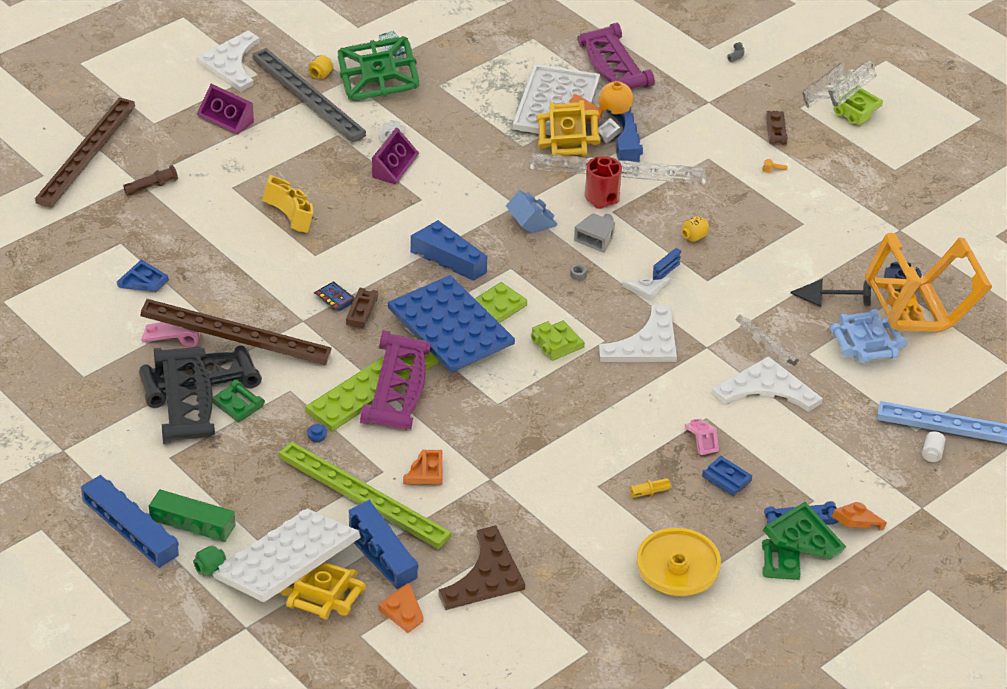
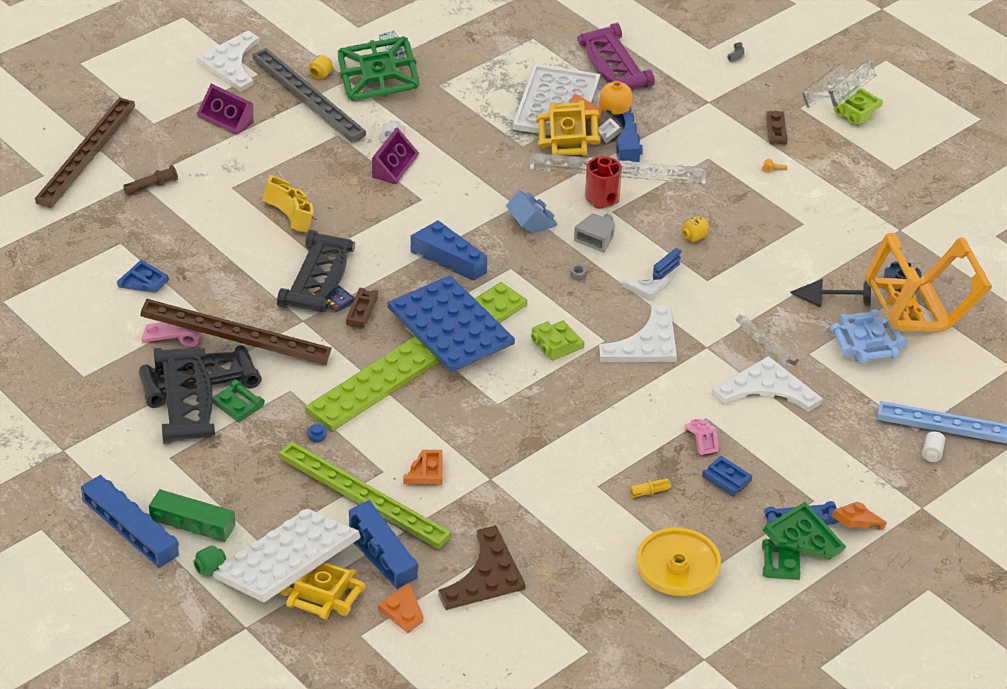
(319, 245): none -> black piece
(381, 411): magenta piece -> none

